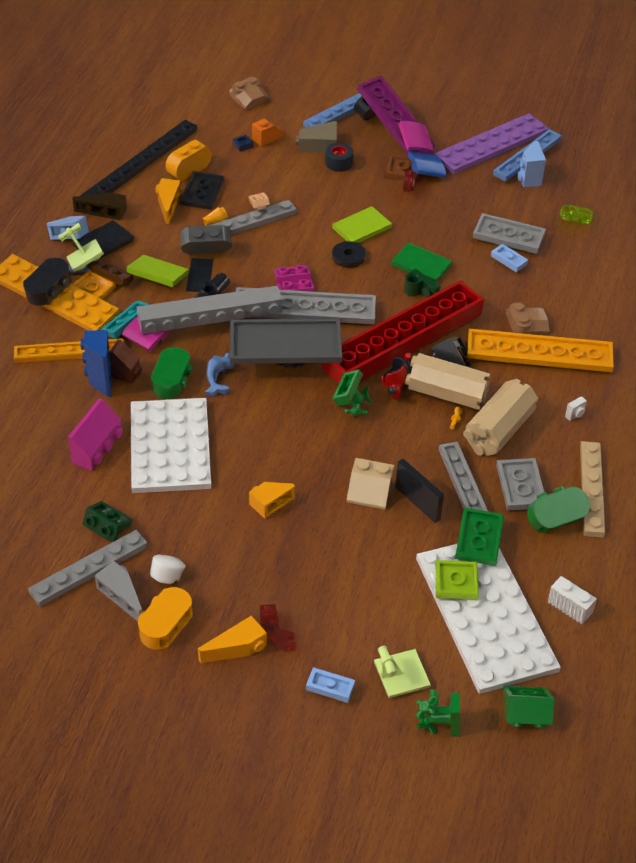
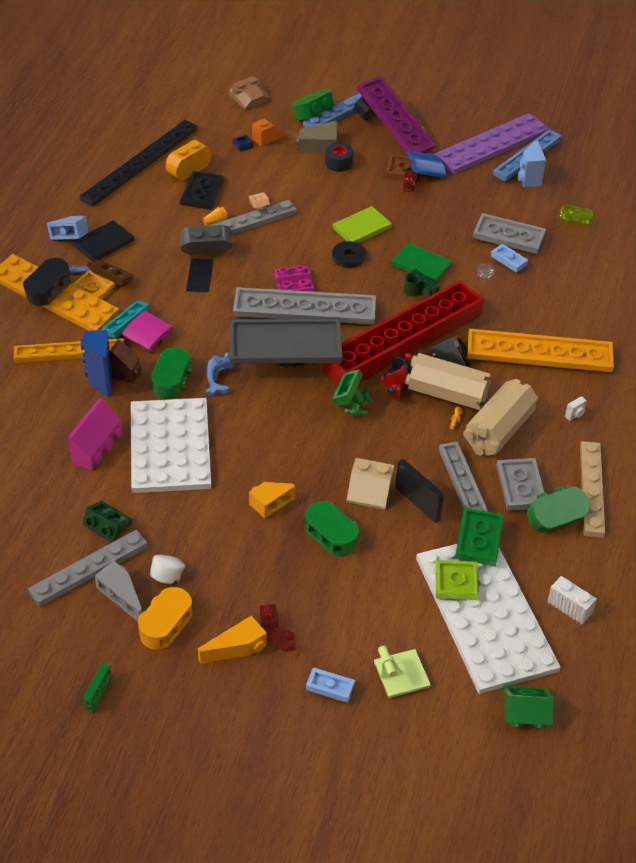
(85, 254): yellowish green plate -> none
(97, 687): none -> green tile
(103, 205): dark brown slope -> none
(157, 270): lime tile -> none
(168, 196): light orange slope -> none
(209, 309): light grey brick -> none
(215, 286): black piece -> none
(313, 104): none -> green brick
(331, 528): none -> green brick
(416, 137): dark pink slope -> none
(439, 714): green piece -> none
(485, 271): none -> clear tile
(527, 319): medium nougat slope -> none

